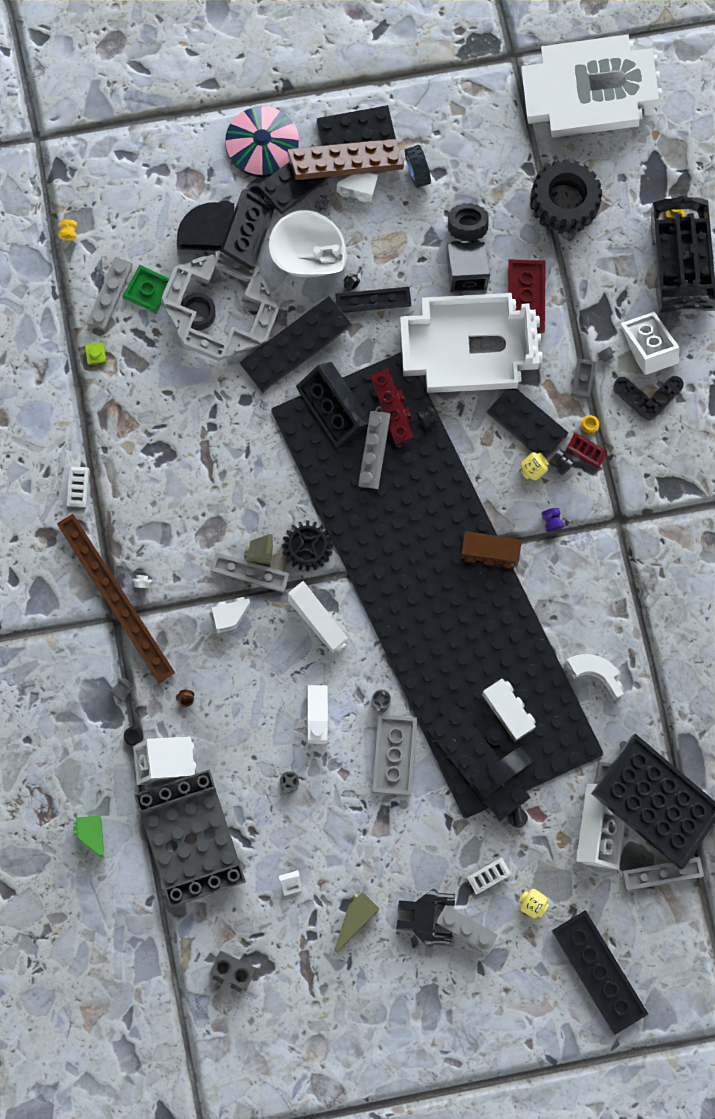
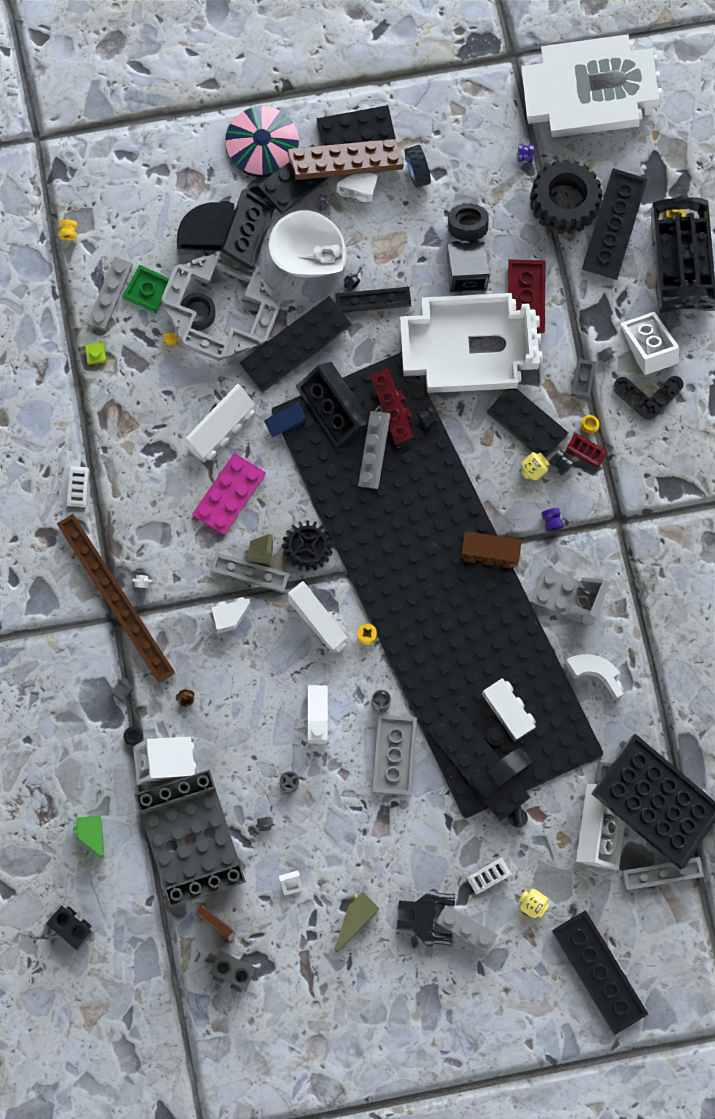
(67, 930): none -> black brick
(170, 339): none -> yellow plate
(216, 924): none -> reddish brown tile
(220, 424): none -> white slope
(229, 494): none -> dark pink plate
(265, 823): none -> dark grey plate
(285, 420): none -> dark blue slope
(364, 637): none -> yellow wheel
(525, 153): none -> dark purple wheel
(569, 596): none -> light grey bracket
(614, 224): none -> black plate

